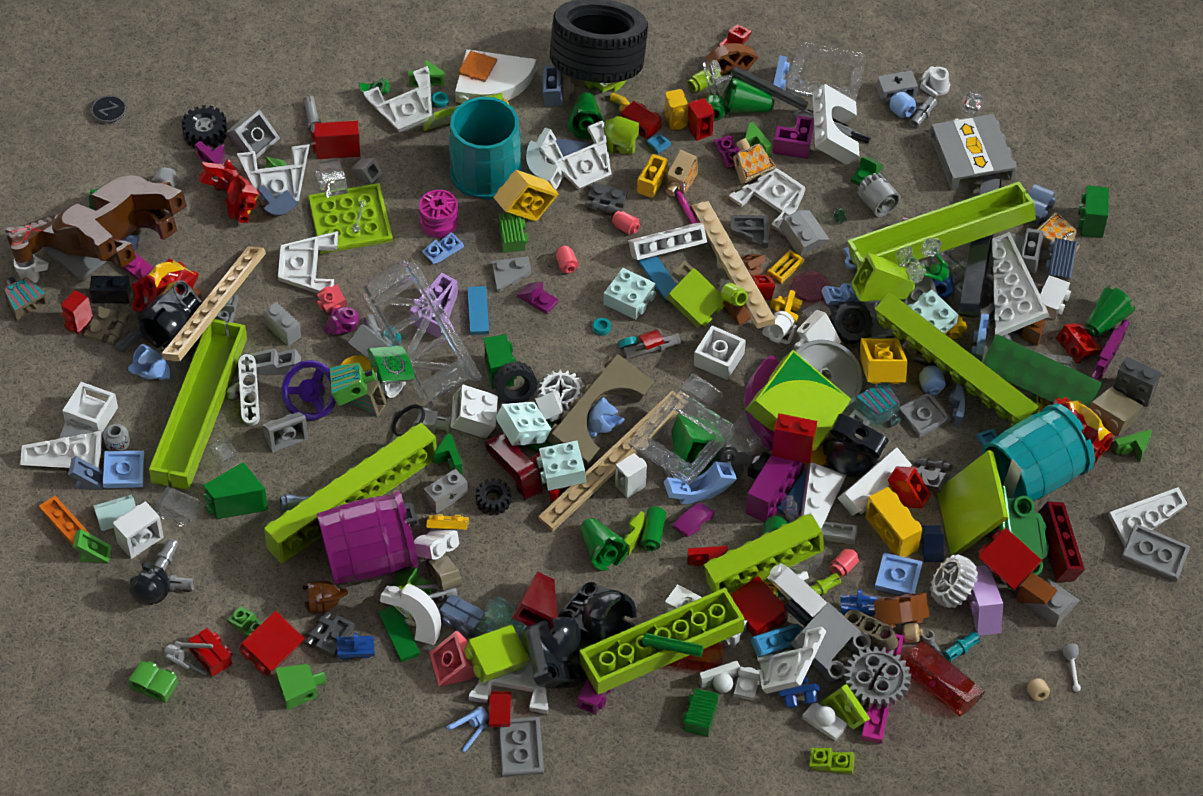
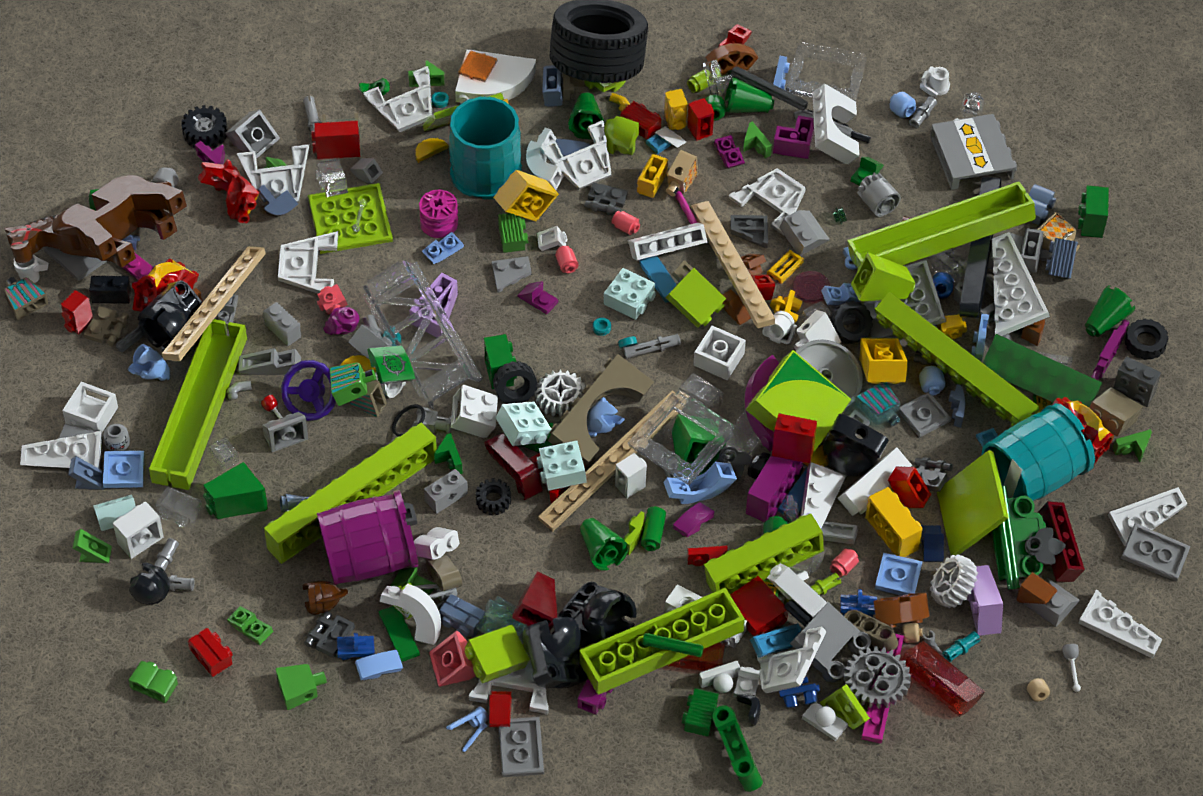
(61, 518): orange plate -> none
(109, 110): black tile -> none
(176, 654): light grey plant -> none
(248, 390): white beam -> none
(270, 404): none -> red hinge
(271, 644): red brick -> none
(378, 664): none -> light blue slope
(429, 148): none -> yellow tile
(448, 522): yellow plate -> none
(478, 310): dark azure tile -> none
(550, 406): white brick -> none
(551, 238): none -> white bracket
(651, 339): red slope -> none
(671, 137): none -> white sticker
(734, 294): lime brick -> none
(737, 748): none -> green plate
(751, 161): tan torso -> none
(755, 705): none -> black hair
(826, 760): lime slope -> none
(894, 83): light grey brick -> none
(916, 269): clear plant -> none
(935, 311): light aqua brick -> none
(1009, 558): red brick -> none
(1046, 546): none -> dark grey plate
(1054, 294): white brick -> none
(1077, 342): red bracket -> none
(1119, 626): none -> white wing
(1144, 351): none -> black tyre

